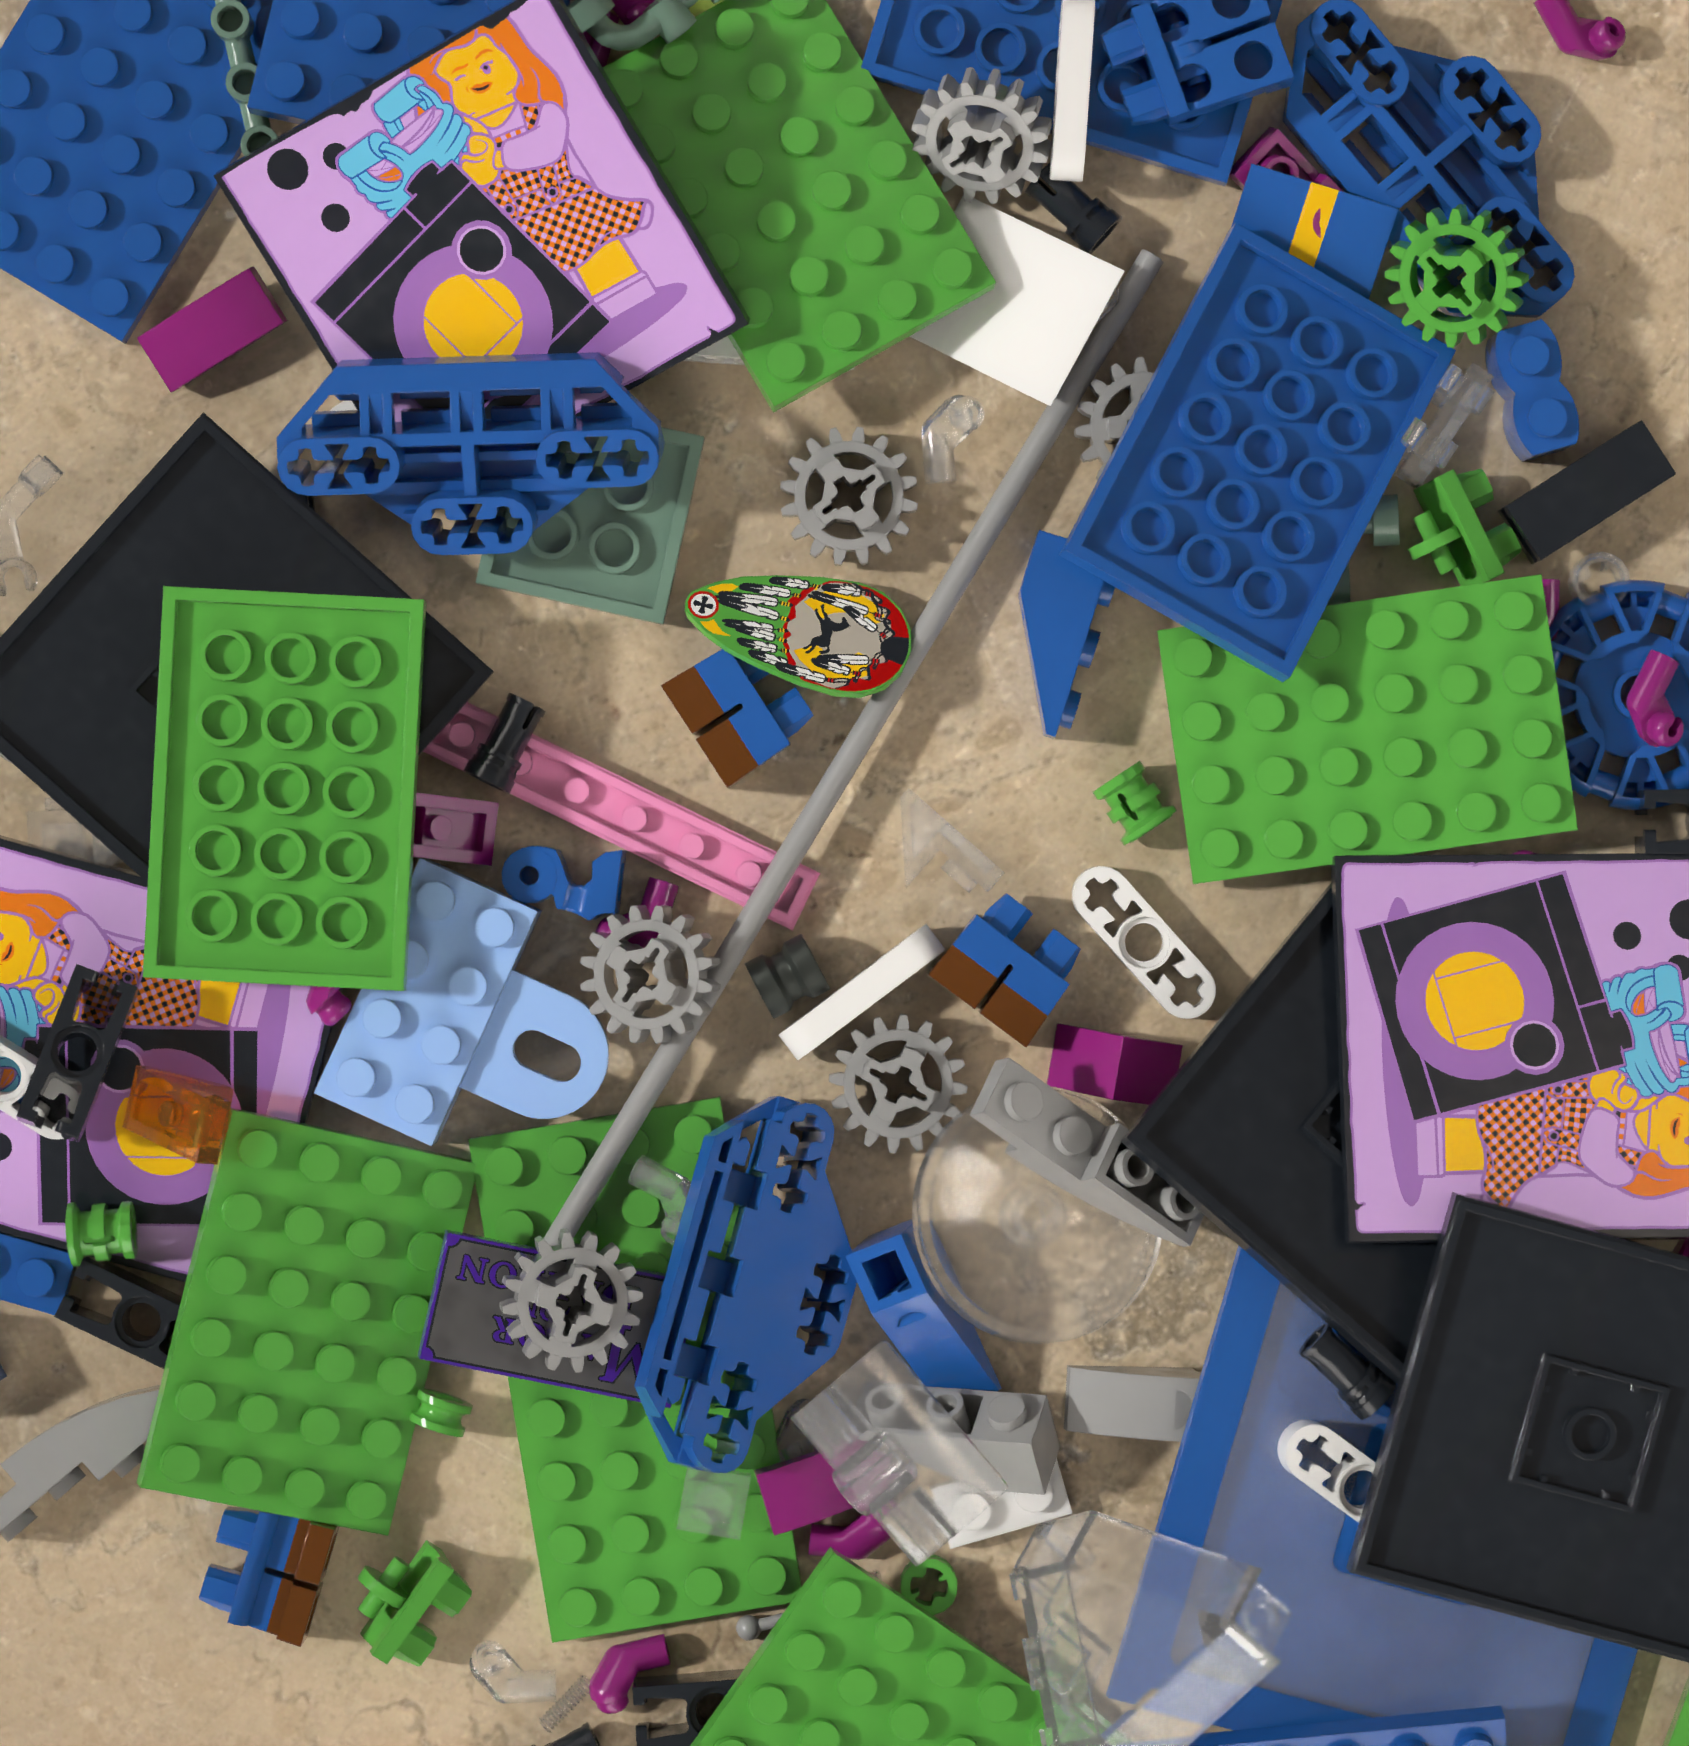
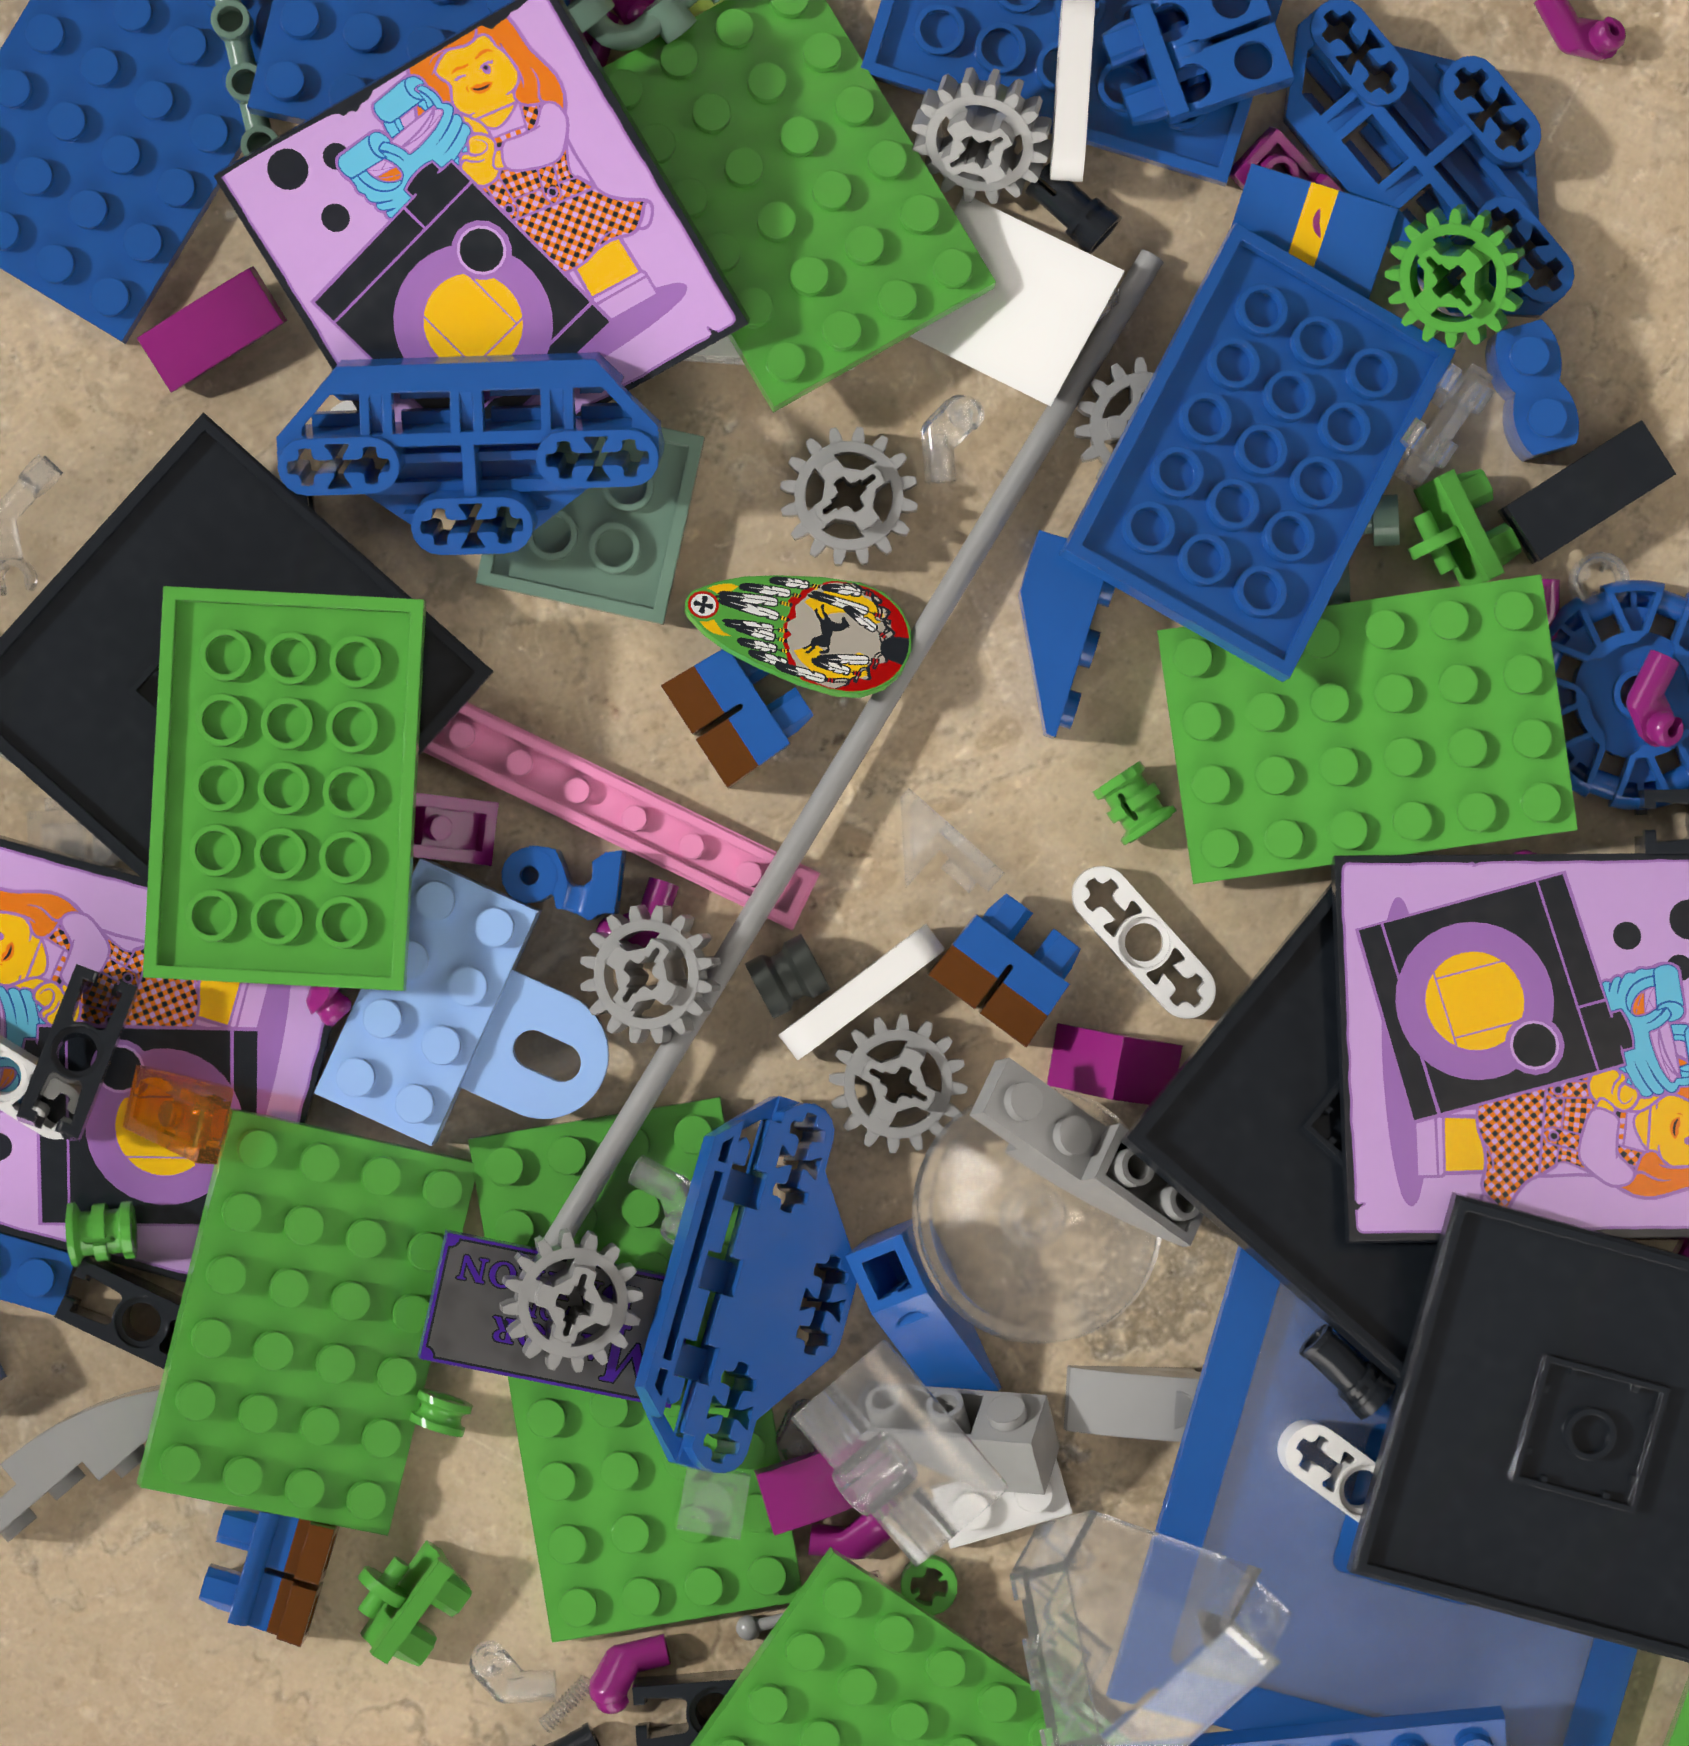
(499, 757): black pin -> none

